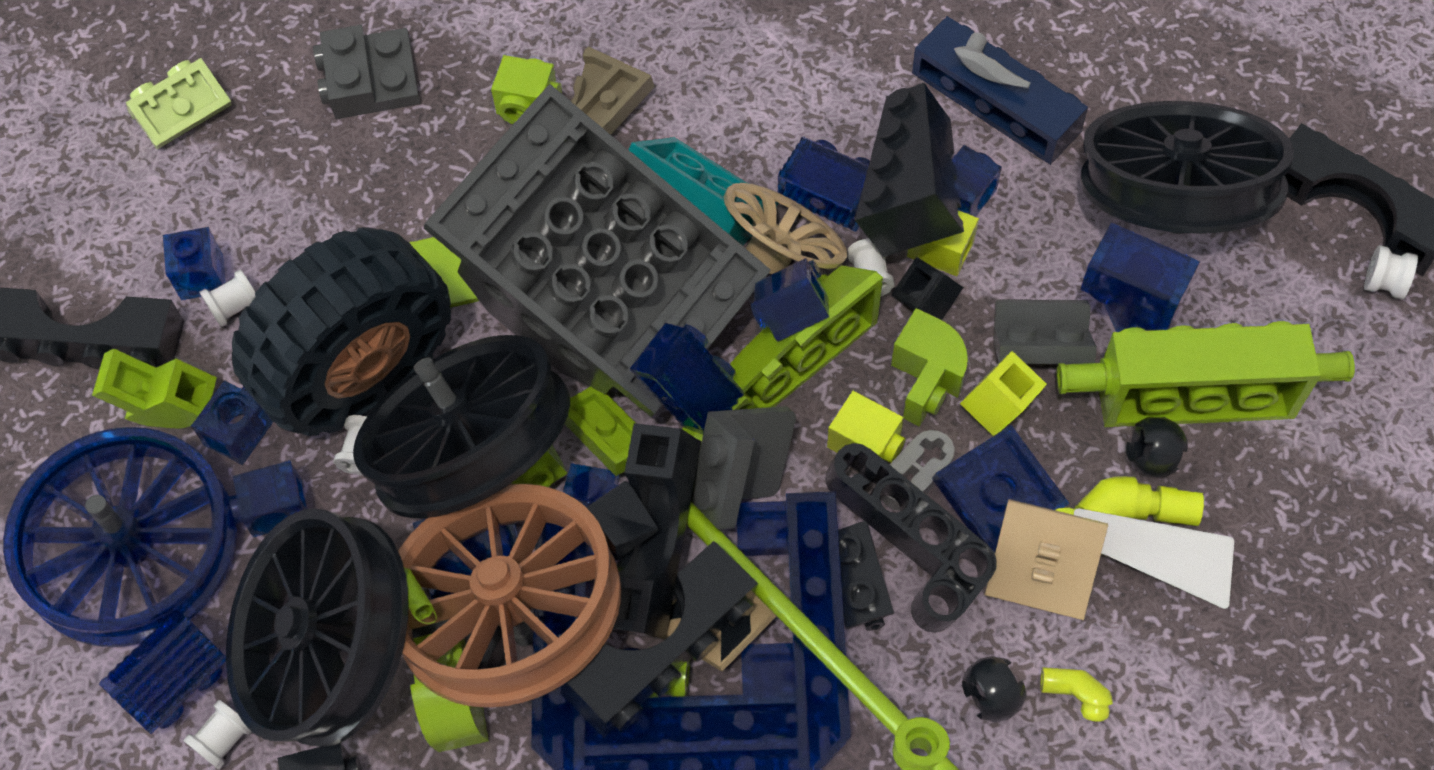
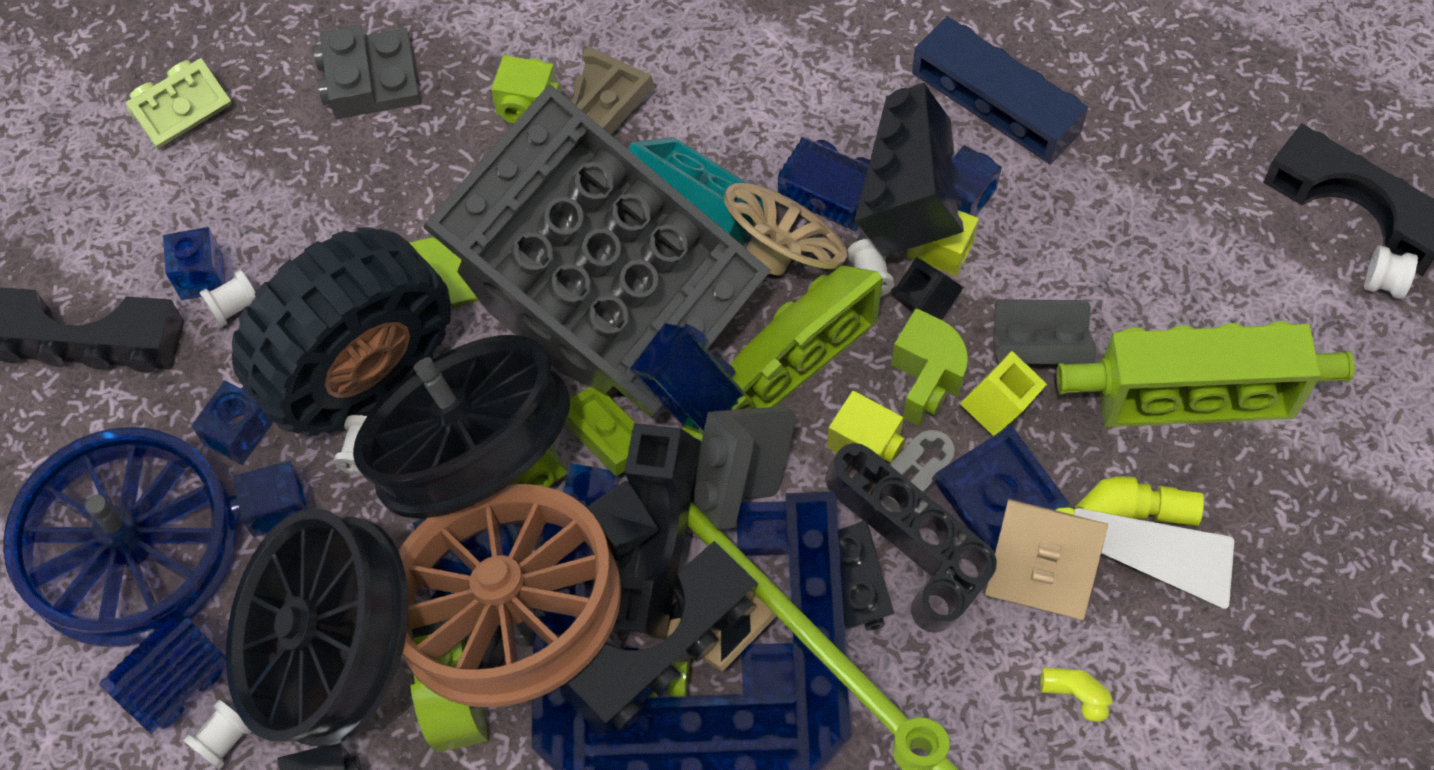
(154, 396): lime brick -> none
(418, 601): lime piece -> none
(790, 299): clear blue brick -> none
(984, 66): light grey bar -> none
(994, 689): black piece -> none
(1138, 280): clear blue slope -> none
(1156, 446): black piece -> none
(1186, 166): black wheel -> none

